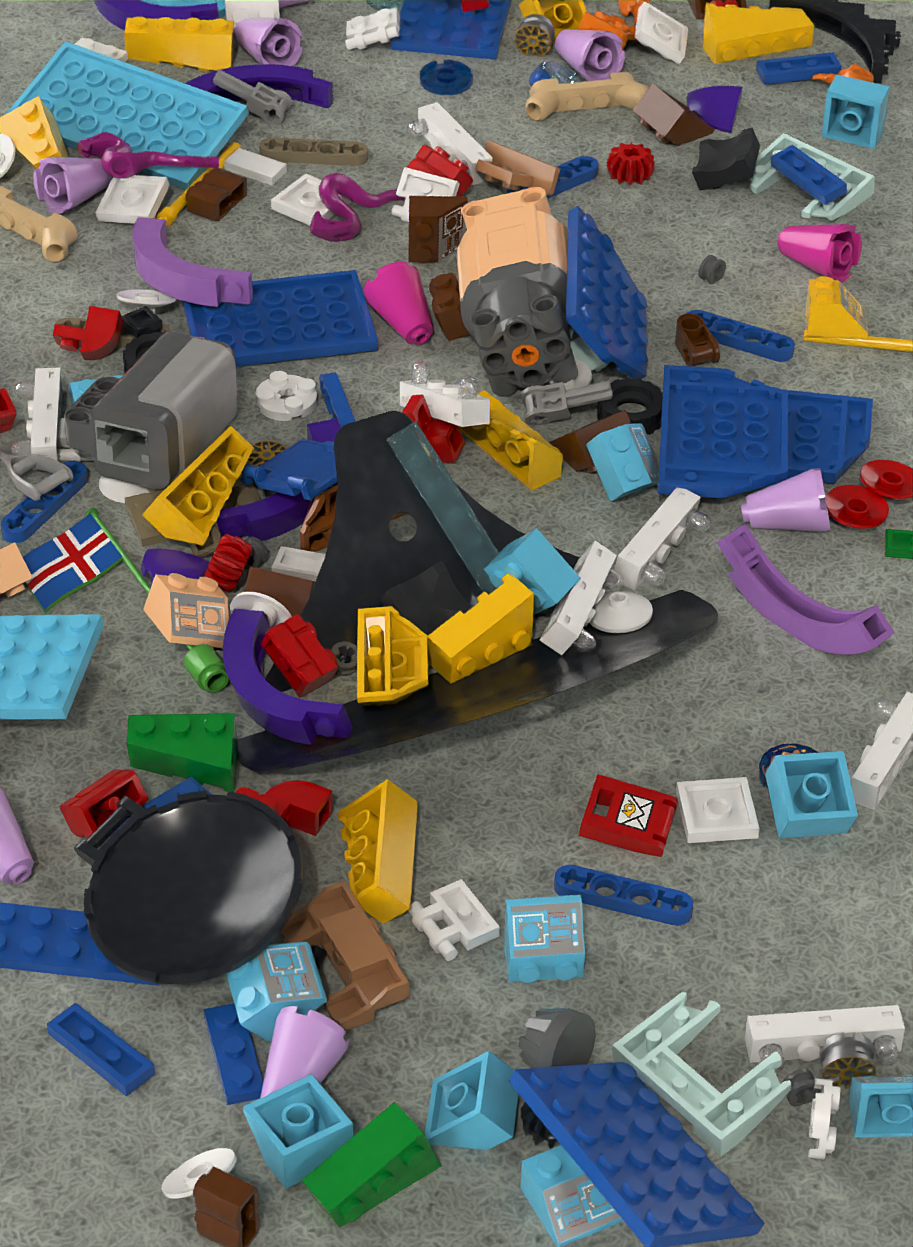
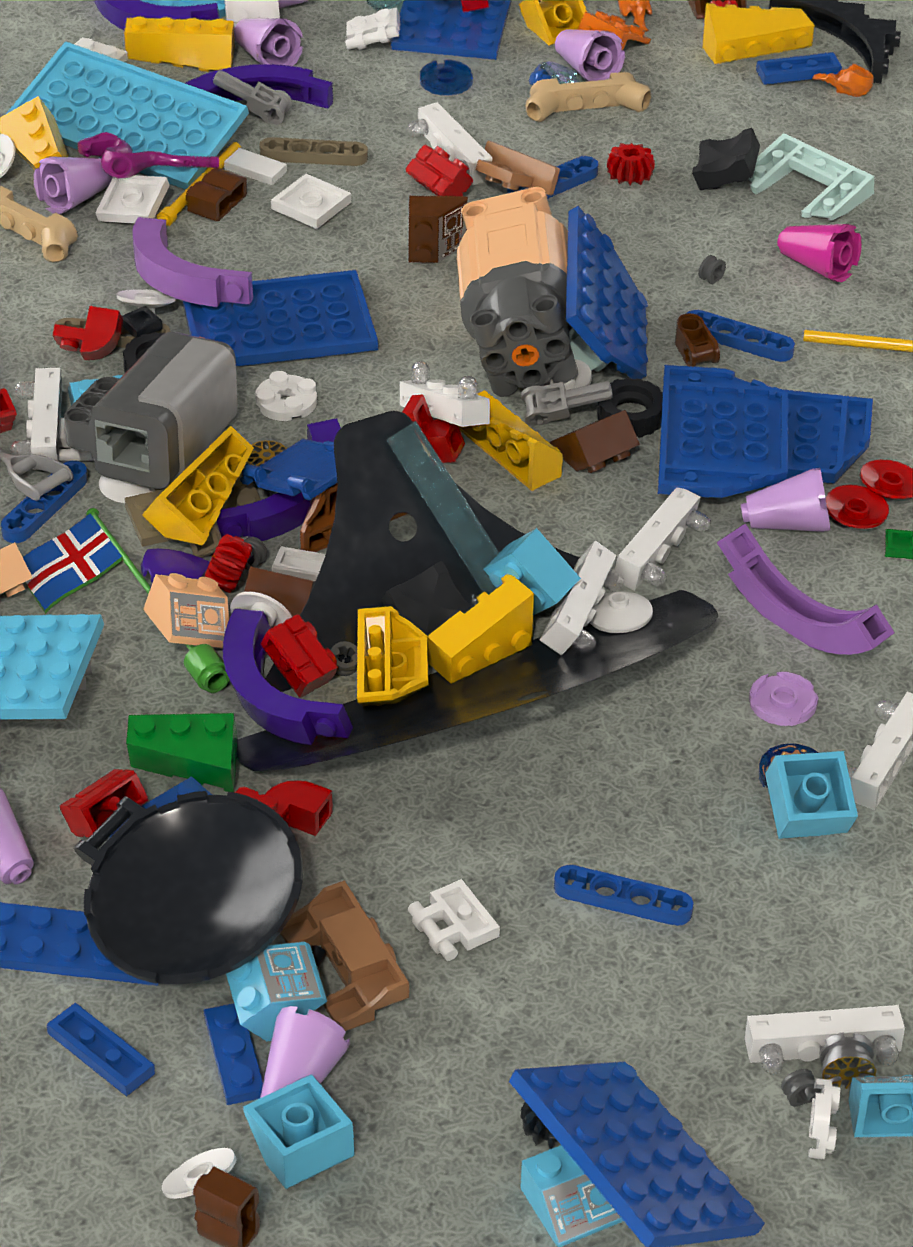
(335, 398): blue beam -> none
(343, 185): magenta animal -> none
(372, 1166): green wedge -> none
(381, 849): yellow wedge -> none
(401, 301): dark pink cone -> none
(421, 184): white plate -> none
(446, 305): reddish brown brick -> none
(473, 1105): medium azure slope -> none
(540, 41): flat silver wheel -> none
(544, 938): medium azure slope -> none
(557, 1038): dark grey piece -> none
(624, 460): medium azure slope -> none
(635, 818): red container -> none
(661, 33): white plate -> none
(670, 118): slope -> none
(715, 1117): light aqua wedge -> none
(716, 105): dark purple brick -> none
(717, 810): white plate -> none
(790, 706): none -> lavender tile
(808, 174): blue plate -> none
(834, 311): yellow slope -> none
(855, 111): medium azure brick -> none

